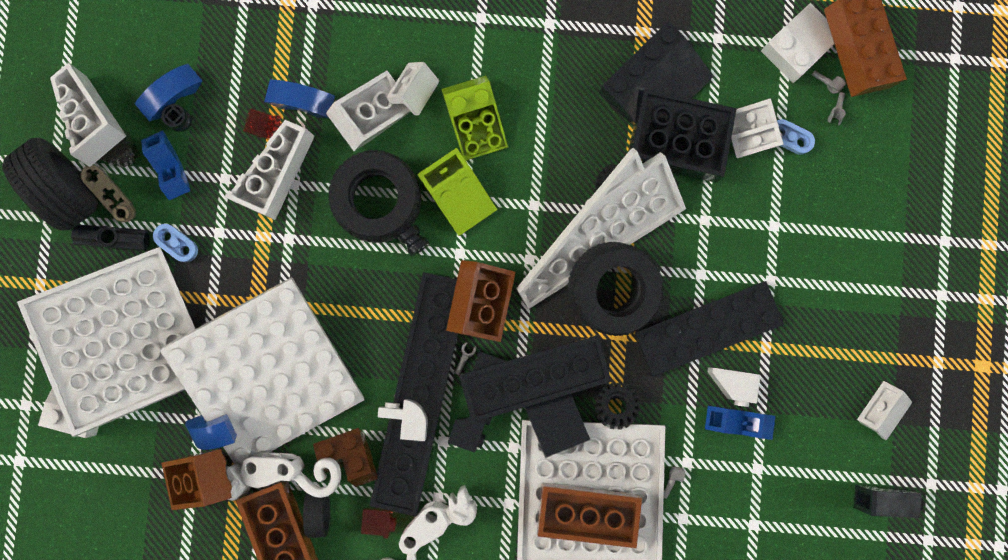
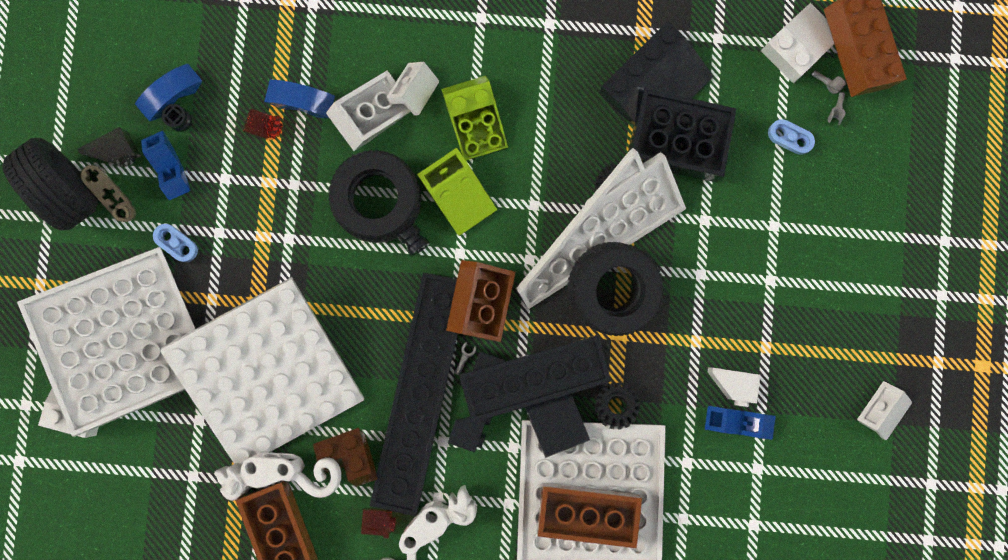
(86, 117): white wedge -> none
(98, 236): black piece -> none
(197, 480): dark orange brick -> none
(211, 434): blue brick -> none
(273, 171): white wedge -> none
(316, 516): black tyre -> none
(413, 418): white brick -> none
(675, 474): light grey hand -> none
(709, 328): black plate -> none
(755, 129): white slope -> none
(888, 501): black slope -> none

